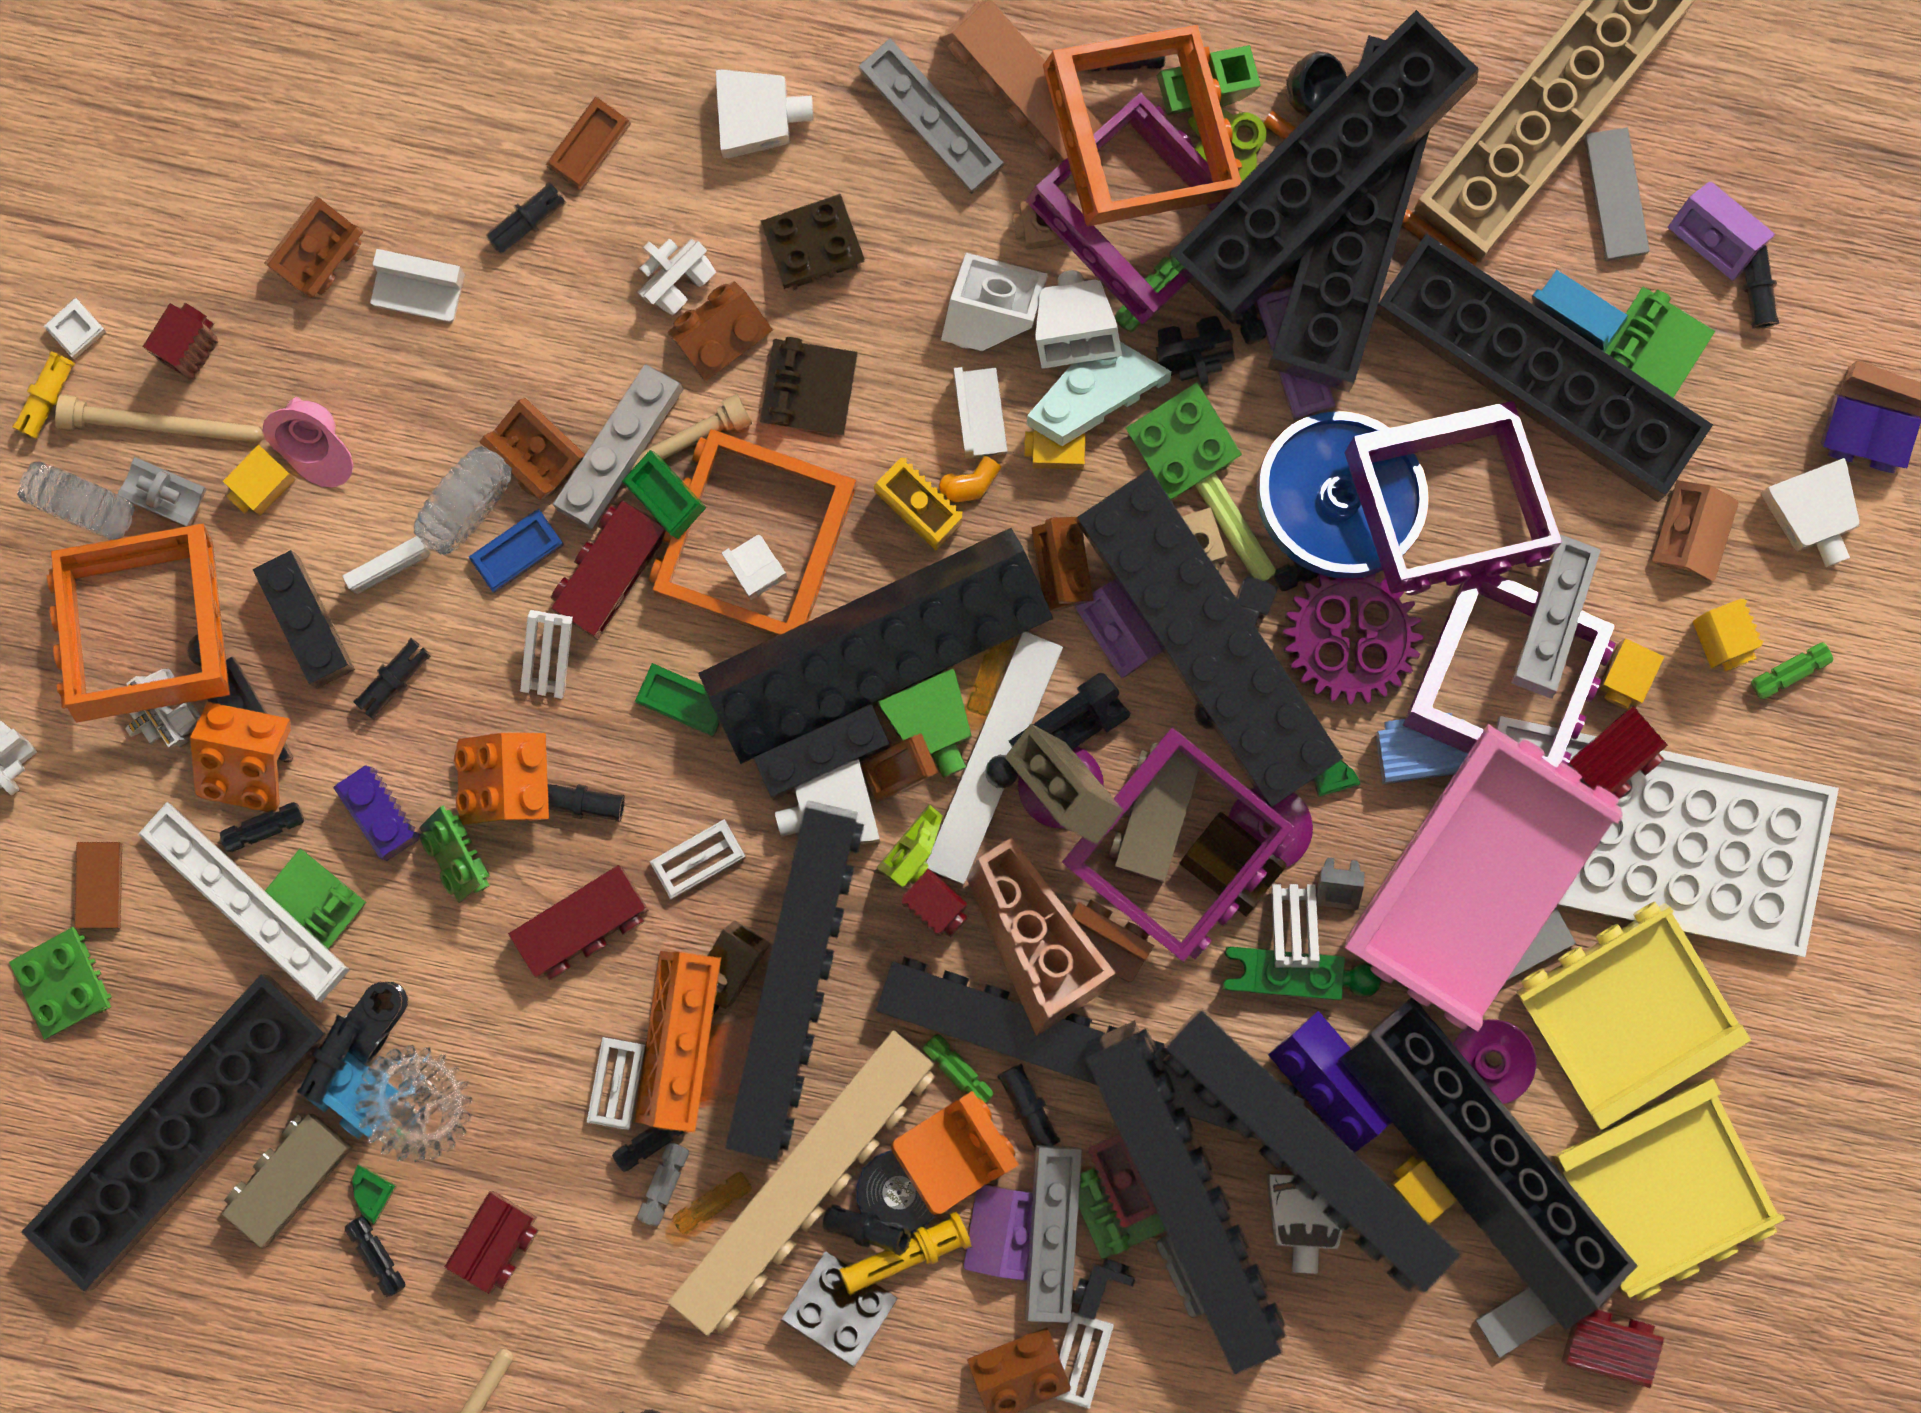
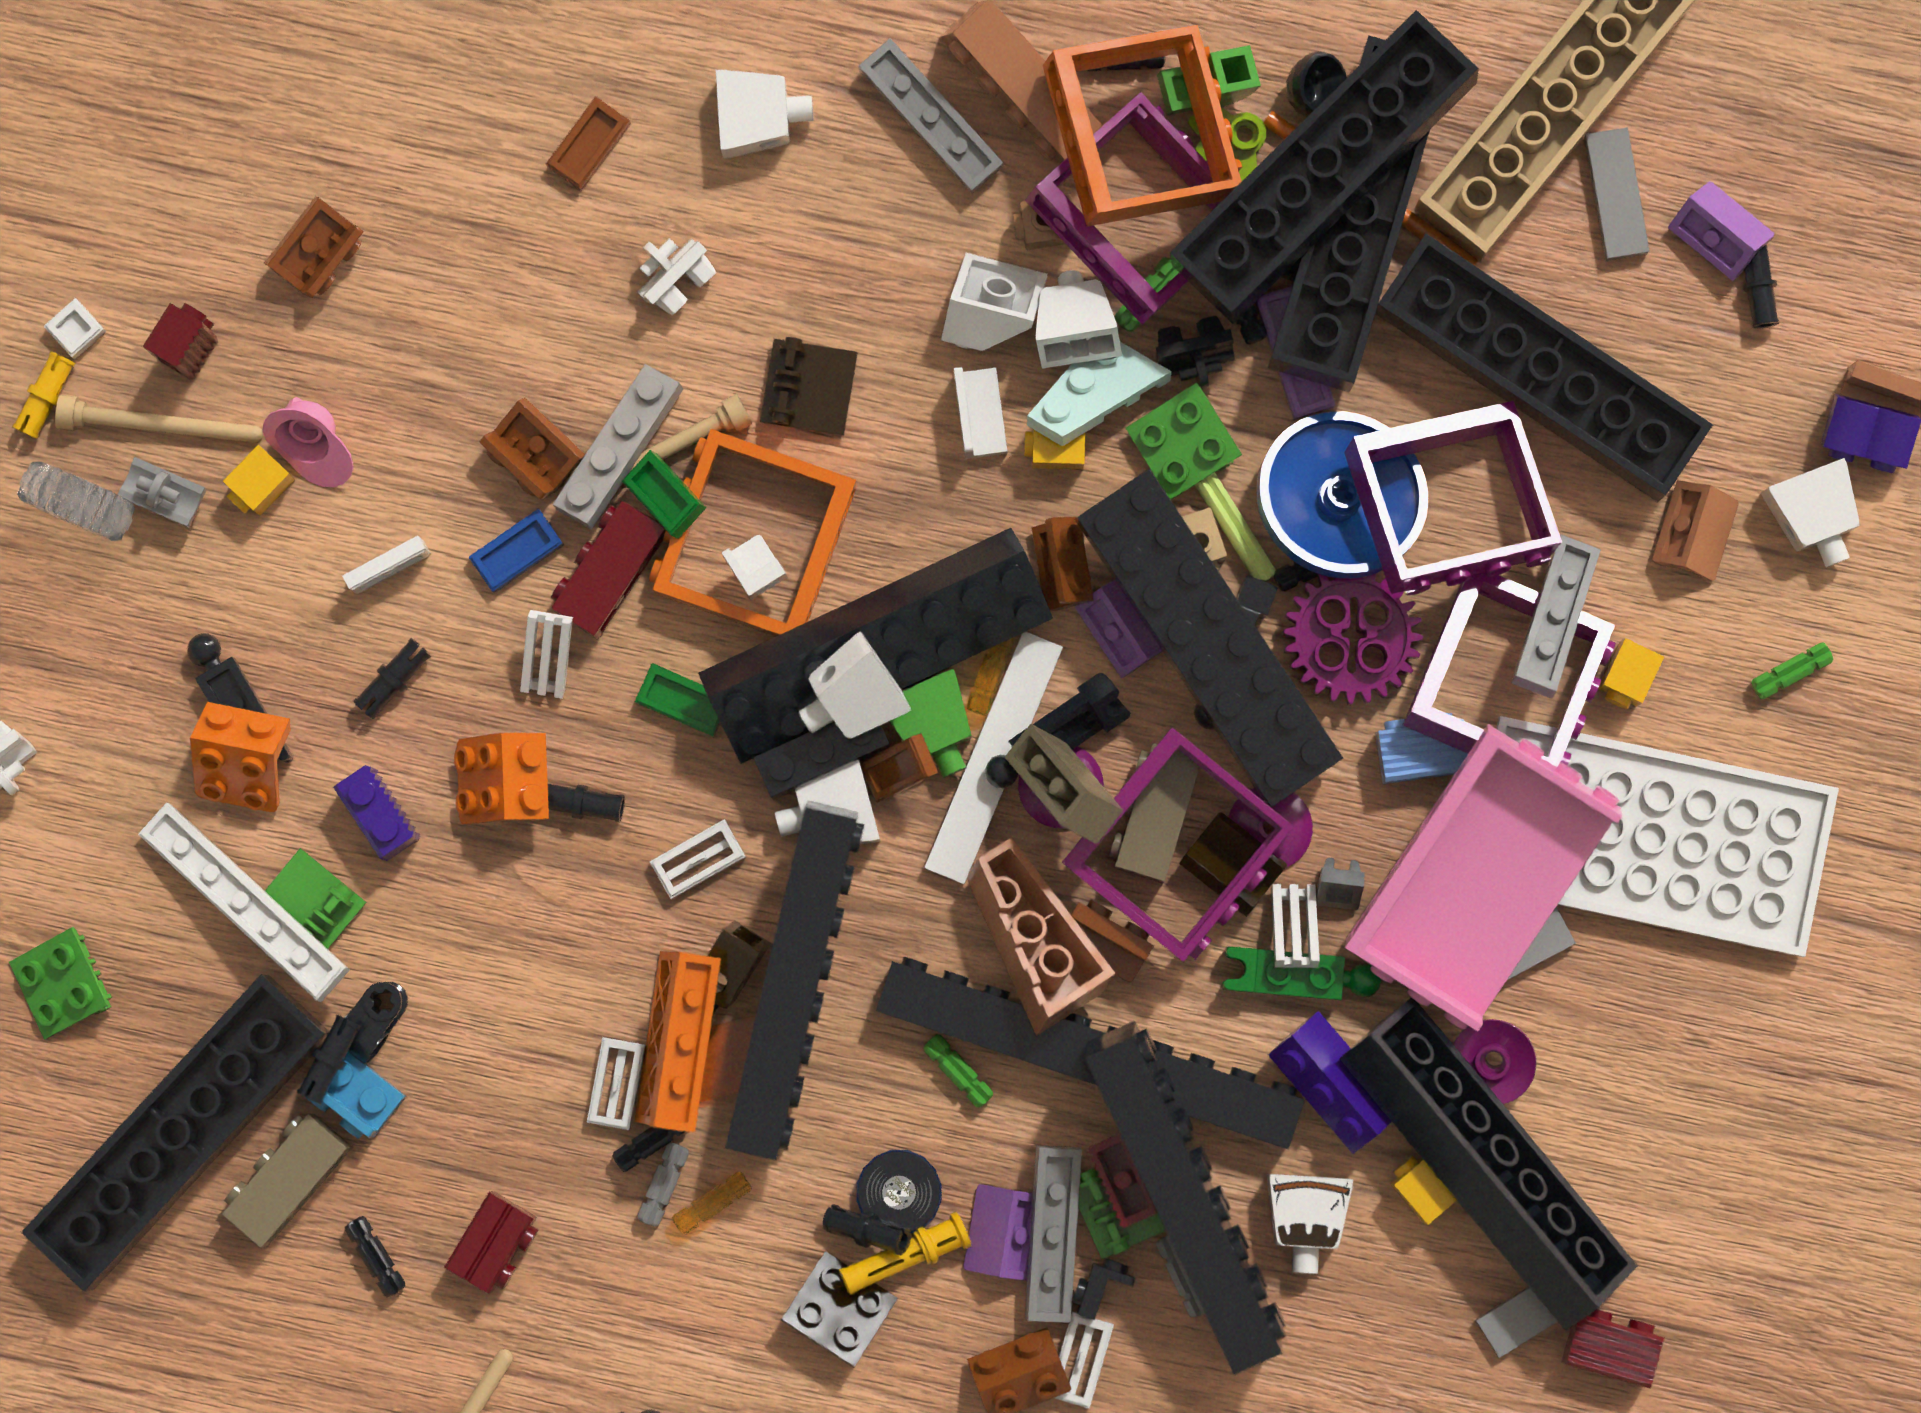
(98, 885): dark orange tile -> none
(125, 554): orange window -> none
(170, 724): white hips -> none
(261, 827): black axle -> none
(303, 619): black brick -> none
(371, 1192): green tile -> none
(415, 1072): clear gear -> none
(416, 285): white panel -> none
(442, 839): bright green hinge -> none
(462, 500): clear gear -> none
(525, 218): black axle -> none
(579, 924): dark red brick -> none
(719, 329): dark orange bracket -> none
(801, 1183): tan brick -> none
(812, 242): dark brown hinge -> none
(854, 691): none -> white torso
(908, 857): lime wing -> none
(918, 503): yellow brick -> none
(935, 904): dark red brick -> none
(954, 1153): orange bracket -> none
(970, 486): light orange arm -> none
(1028, 1107): black pin -> none
(1311, 1152): black brick -> none
(1336, 779): green tile -> none
(1580, 310): dark azure panel -> none
(1619, 754): dark red brick -> none
(1631, 1014): light yellow panel -> none
(1659, 341): bright green hinge -> none
(1671, 1187): light yellow panel -> none
(1728, 635): yellow brick -> none

